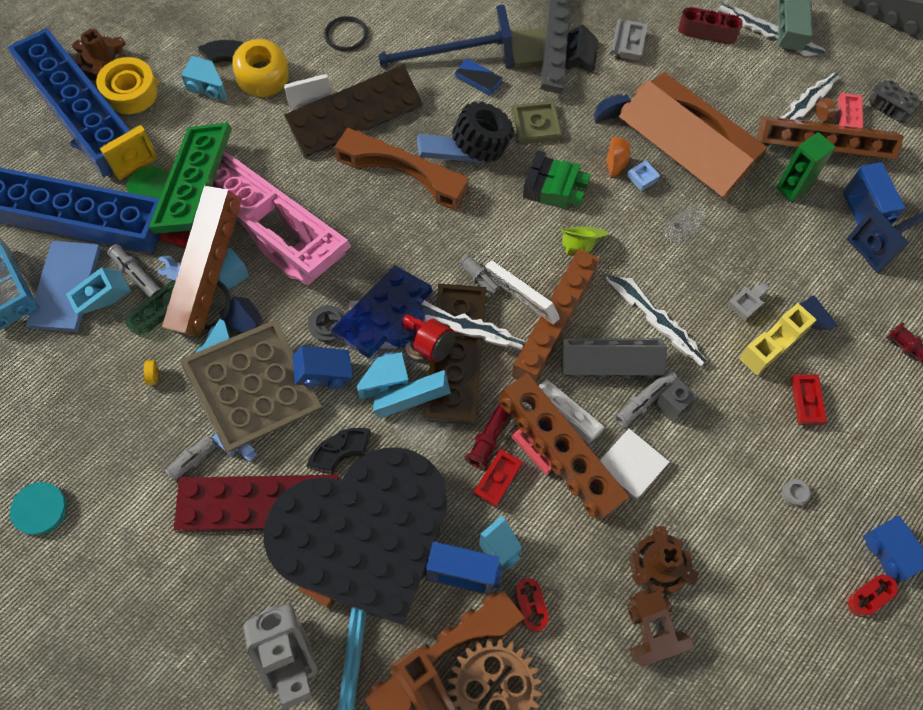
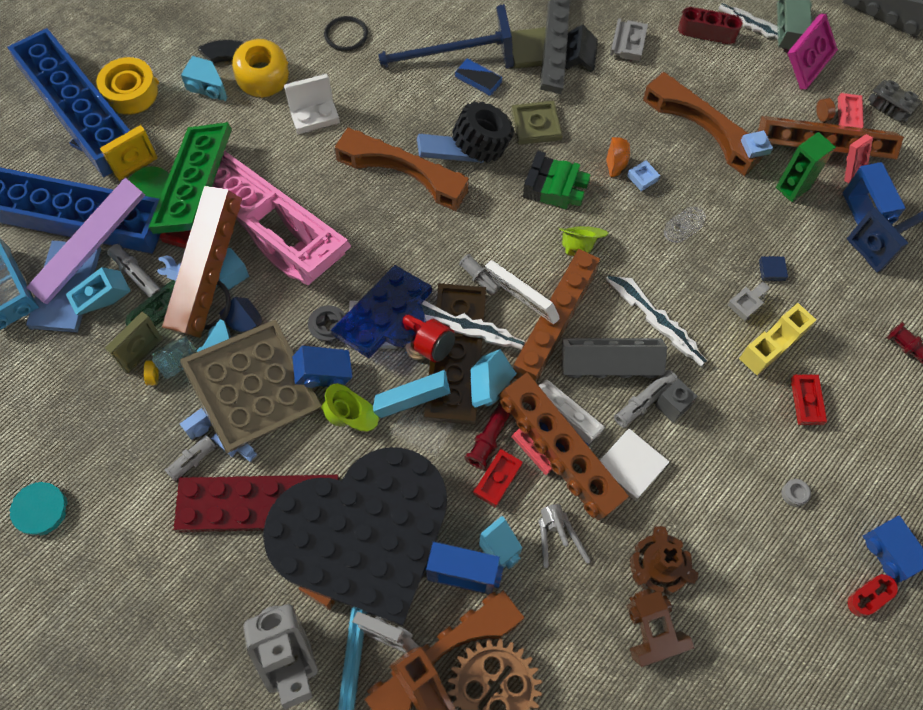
(85, 241): none -> lavender tile
(96, 52): reddish brown piece -> none
(134, 342): none -> olive tile
(168, 356): none -> clear light blue slope
(196, 424): none -> light blue plate
(337, 448): black tile -> none
(346, 408): none -> lime piece
(355, 107): dark brown plate -> none
(383, 375): medium azure slope -> none
(385, 633): none -> light grey plate
(490, 378): none -> medium azure slope
(538, 603): red beam -> none
(556, 520): none -> light grey plant
(610, 107): dark blue brick -> none
(687, 139): nougat brick -> none
(756, 144): none -> light blue plate
(773, 268): none -> dark blue tile
(808, 99): white sword -> none
(812, 51): none -> dark pink tile
(823, 318): dark blue brick -> none
(858, 156): none -> coral plate

